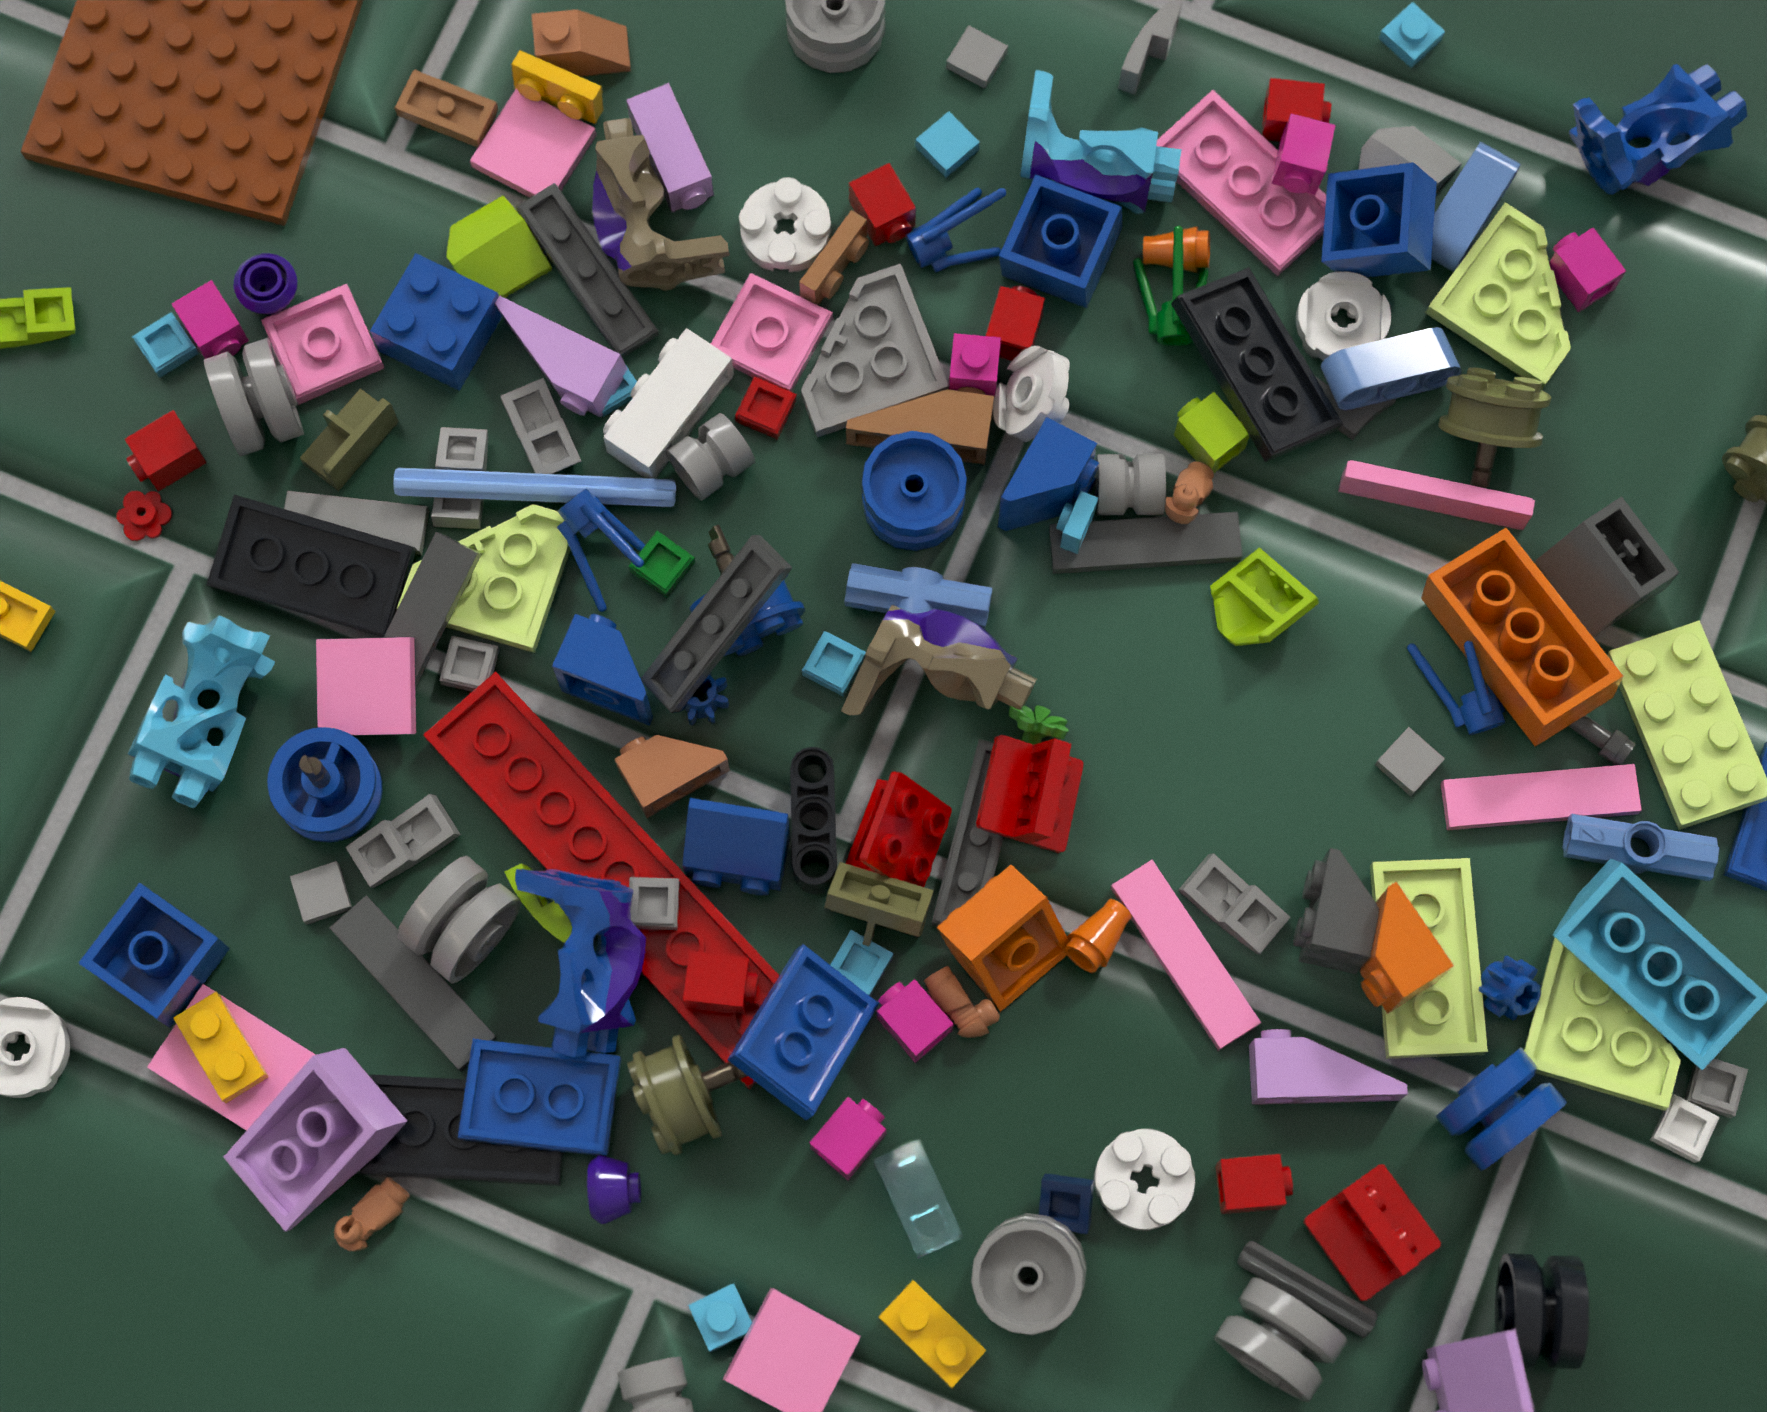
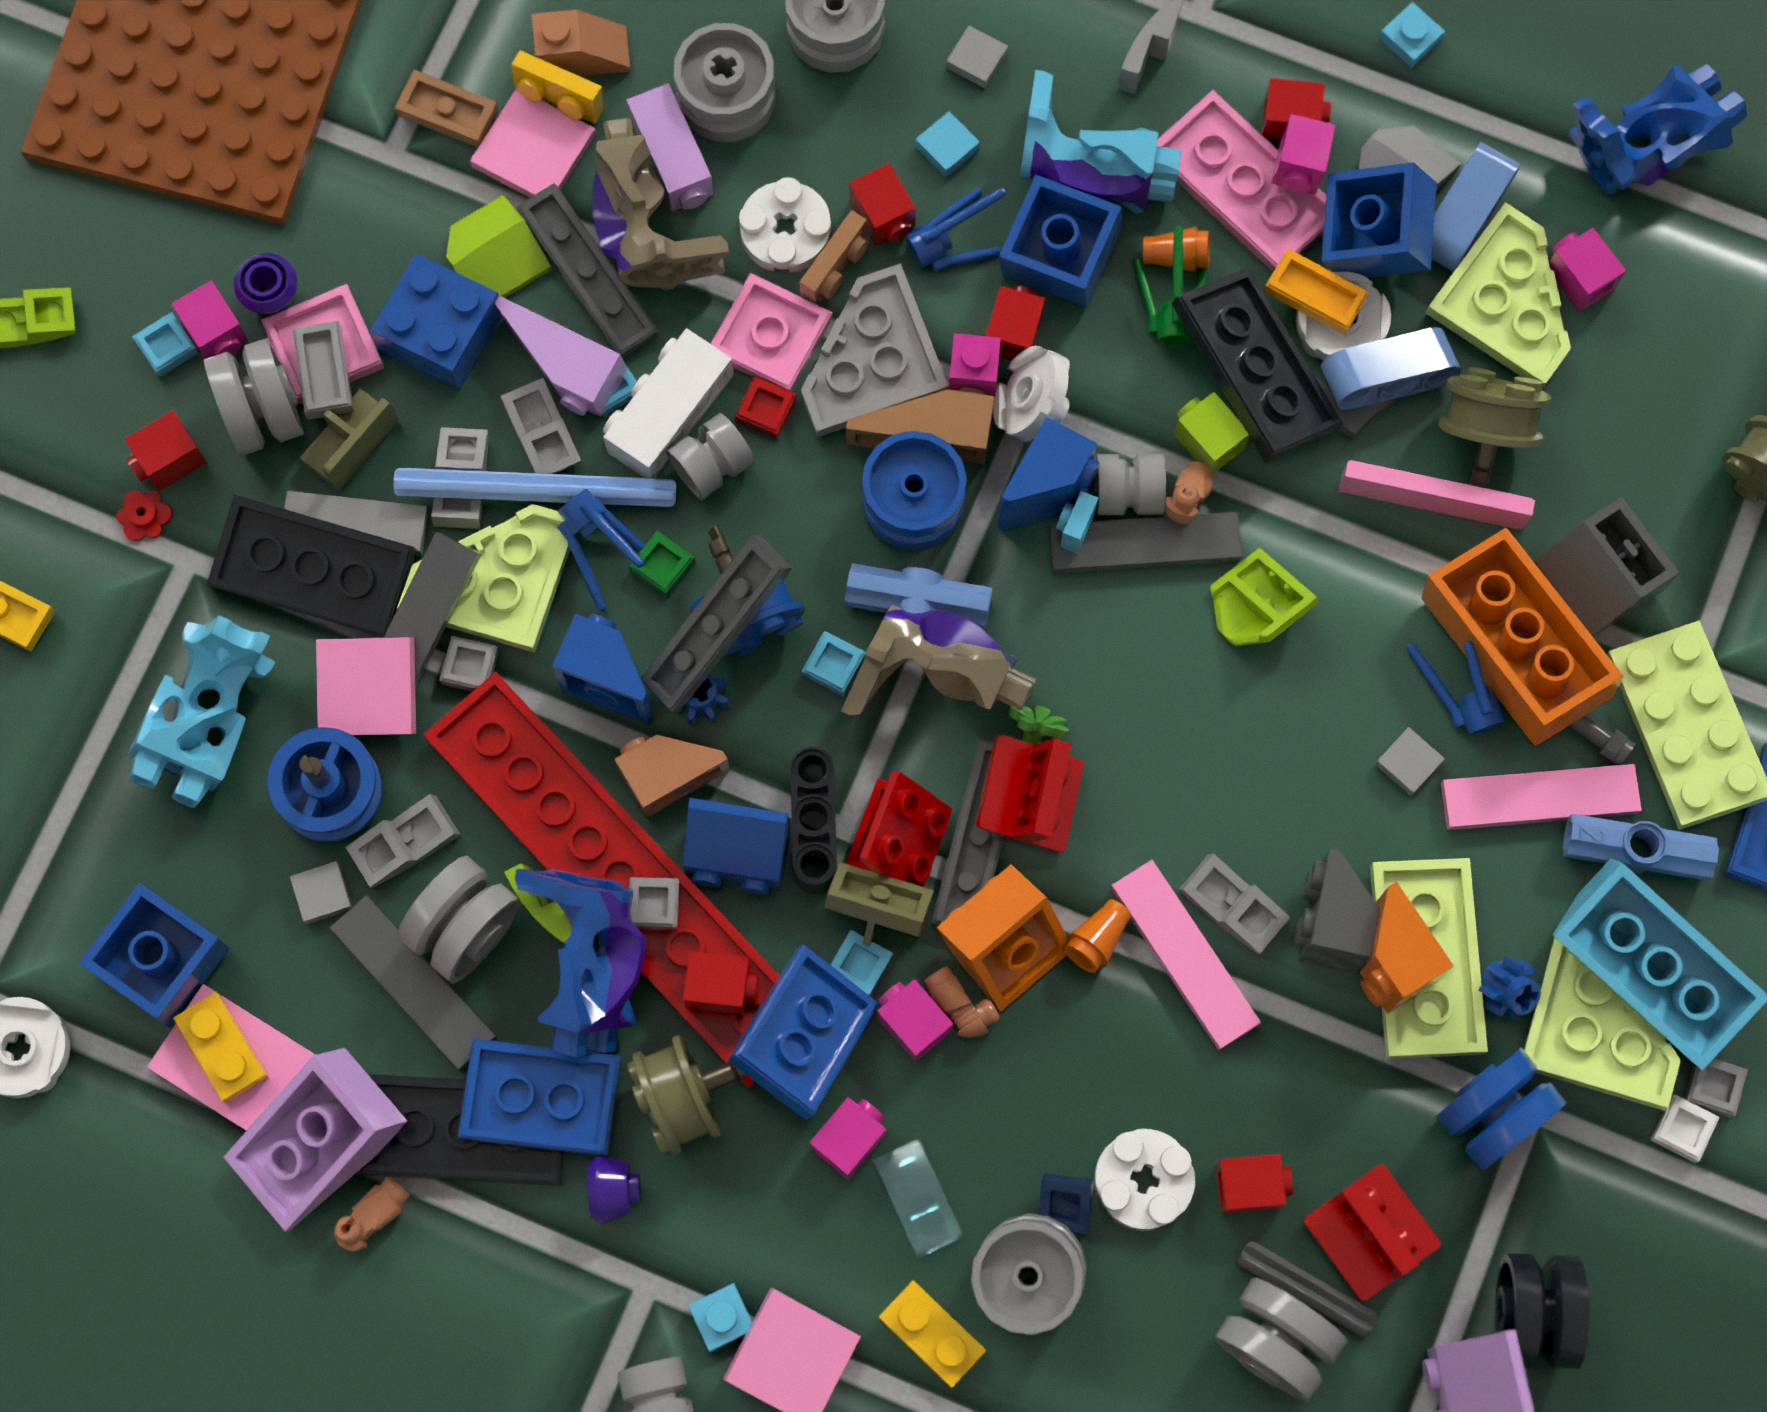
(323, 369): none -> light grey tile
(725, 82): none -> light grey wheel
(1305, 1072): lavender slope -> none
(1316, 292): none -> light orange tile

